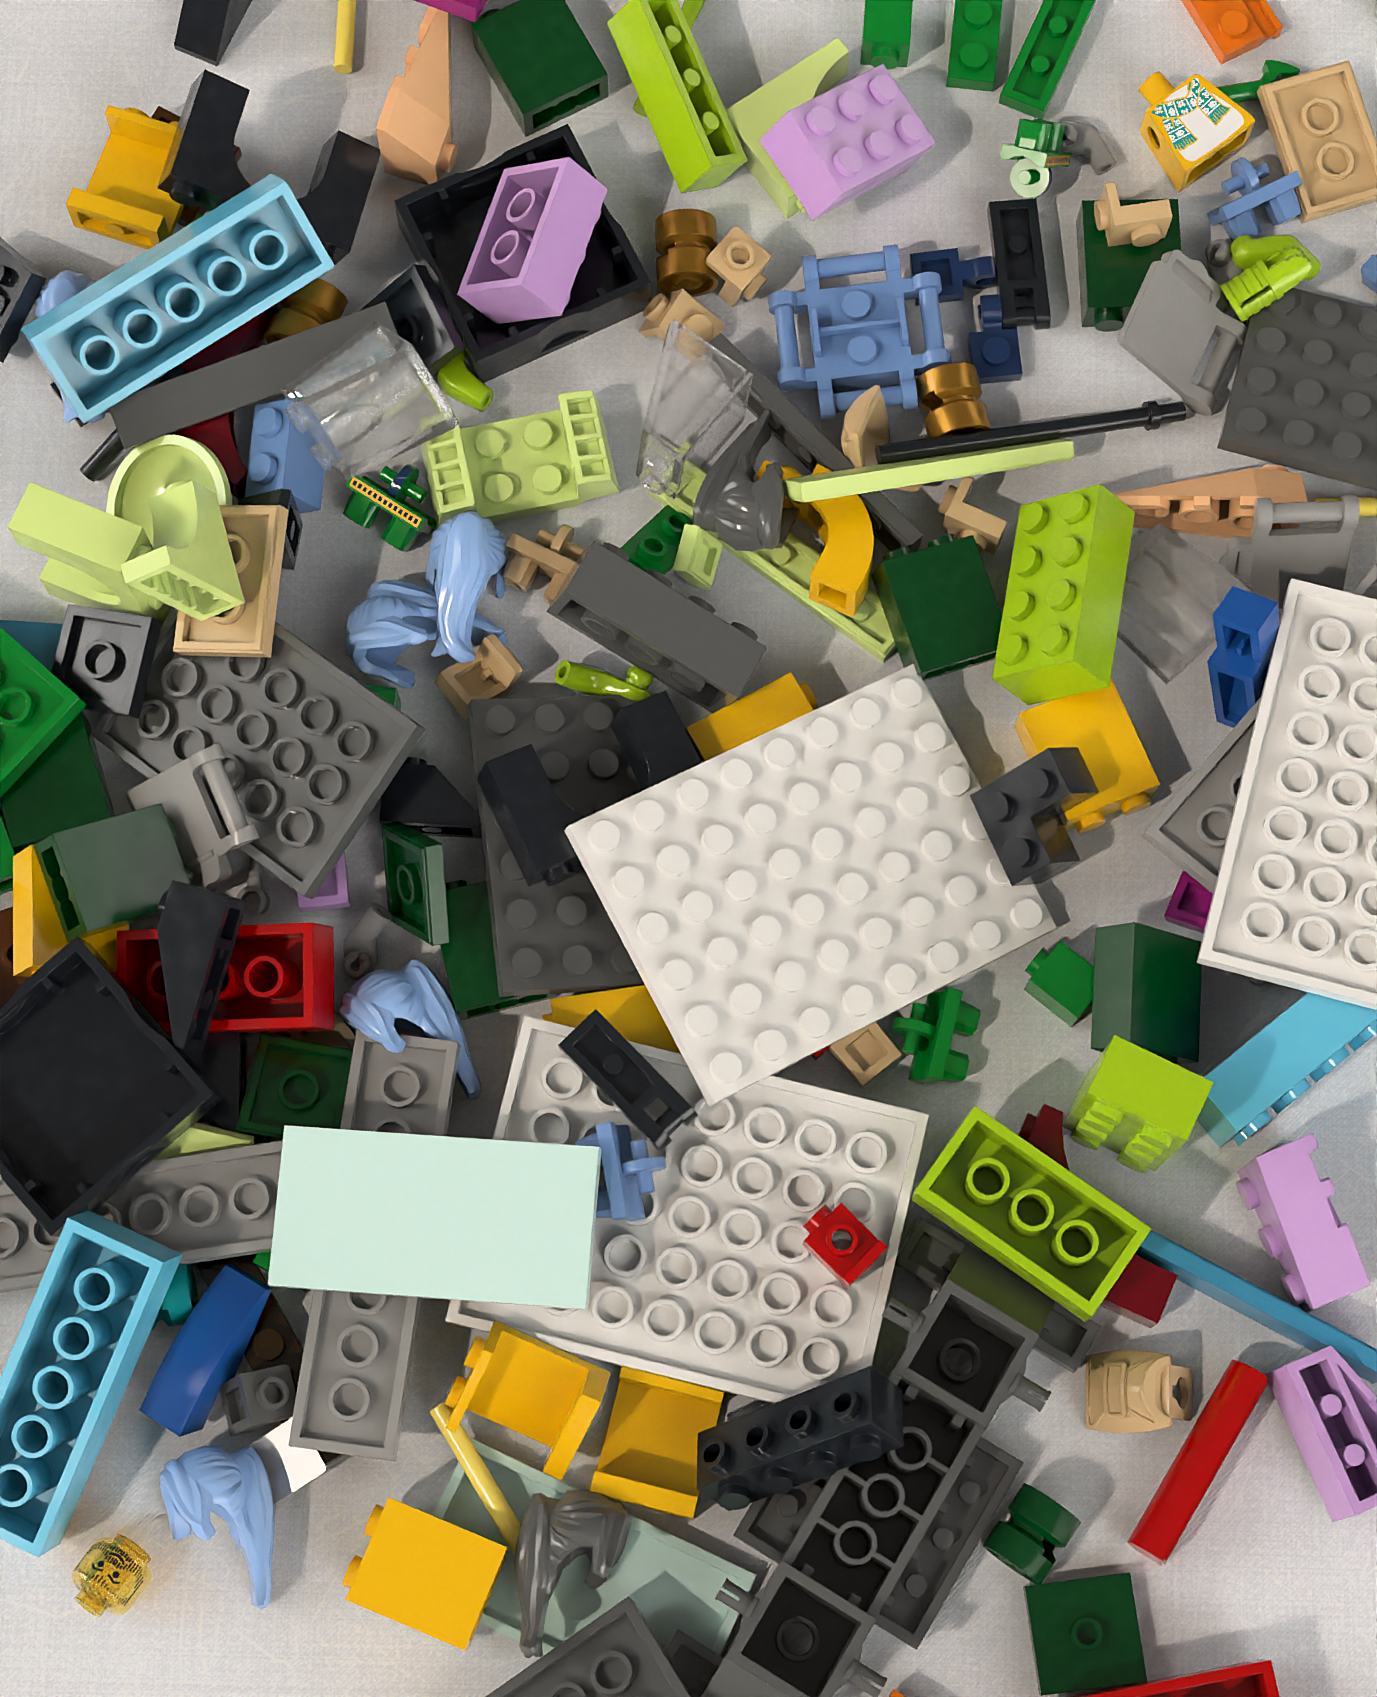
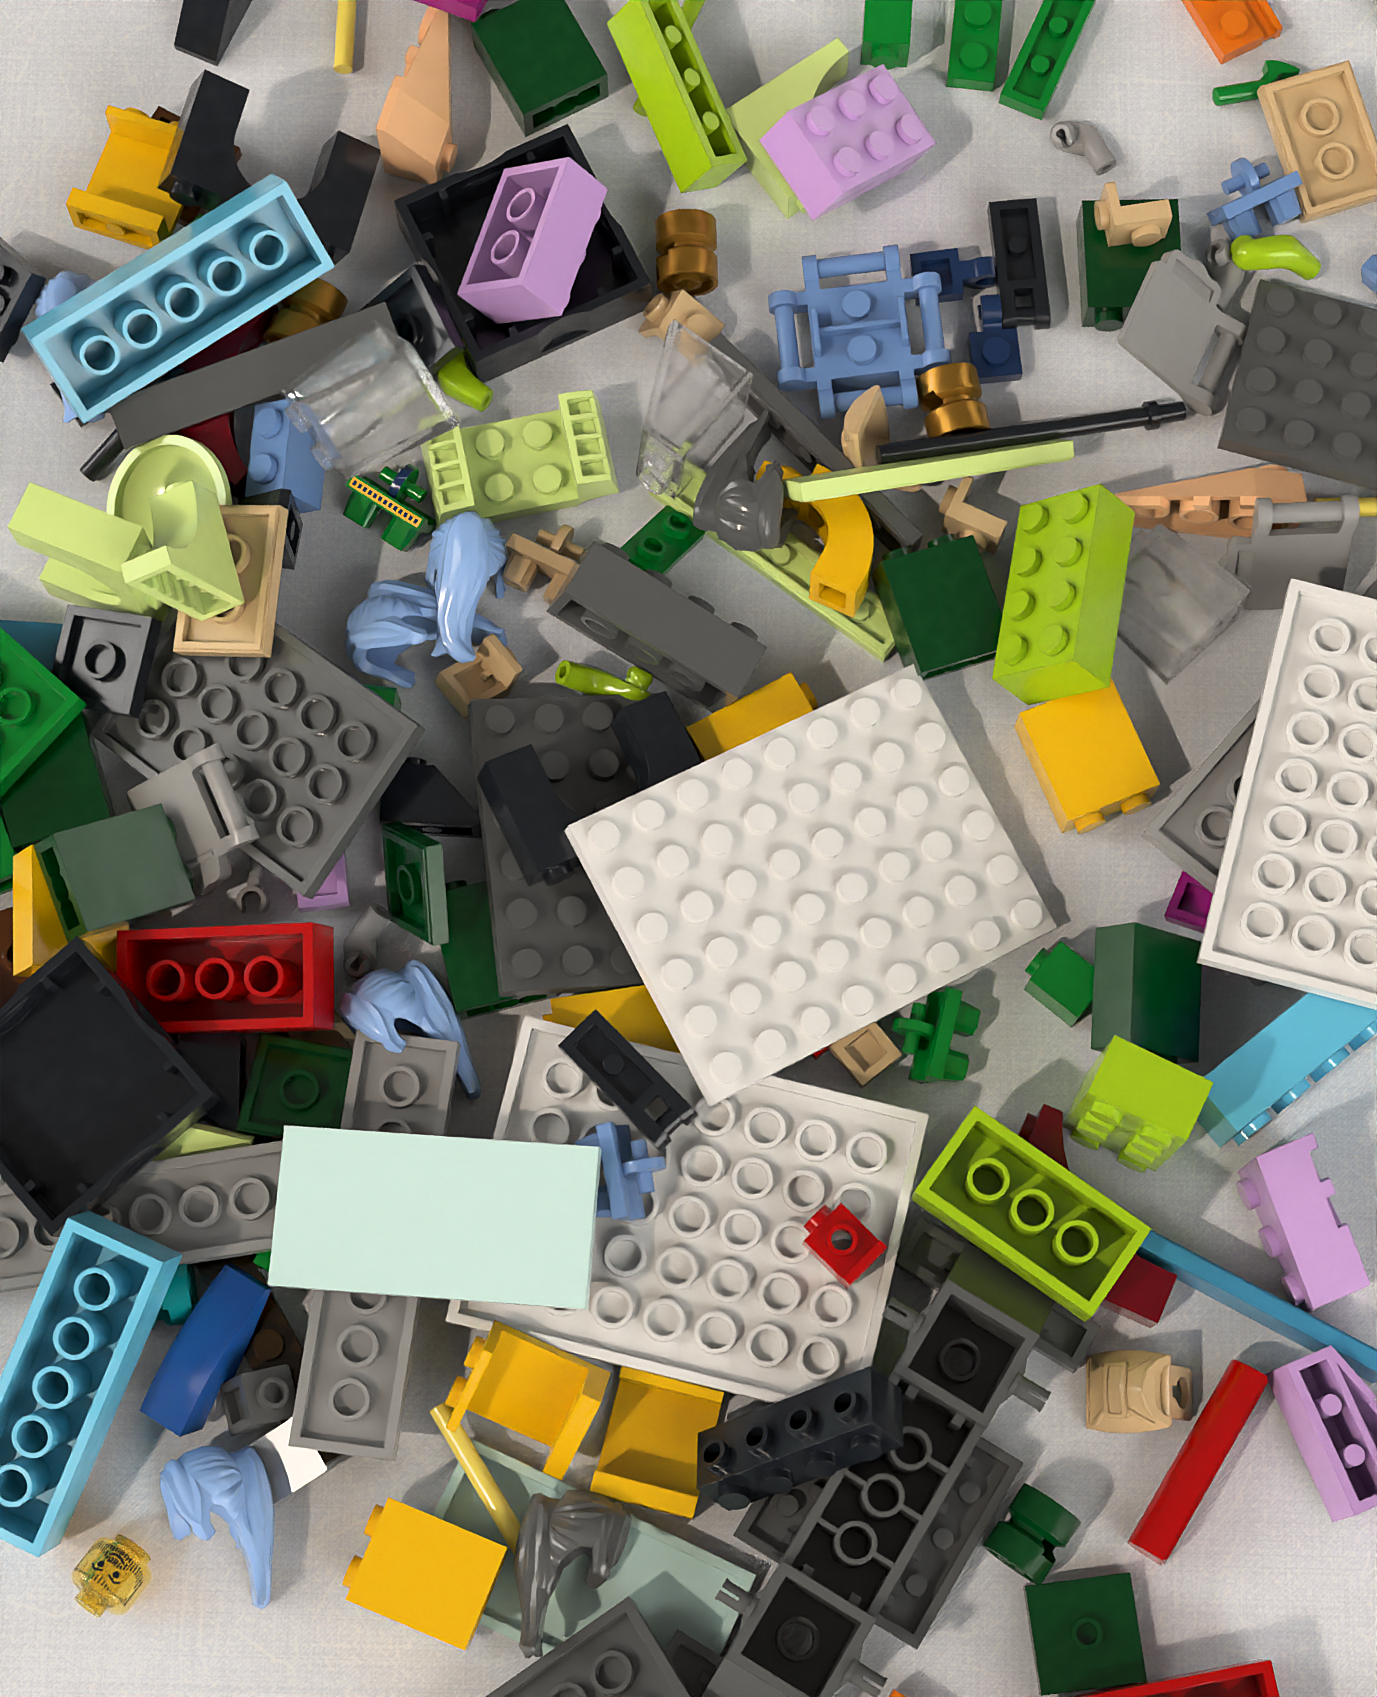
(195, 950): black slope -> none
(697, 557): yellowish green tile -> none
(740, 264): tan bracket -> none
(1025, 810): black brick -> none
(1037, 152): hips -> none
(1191, 126): torso -> none
(1245, 640): blue slope -> none
(1266, 281): lime hinge -> none

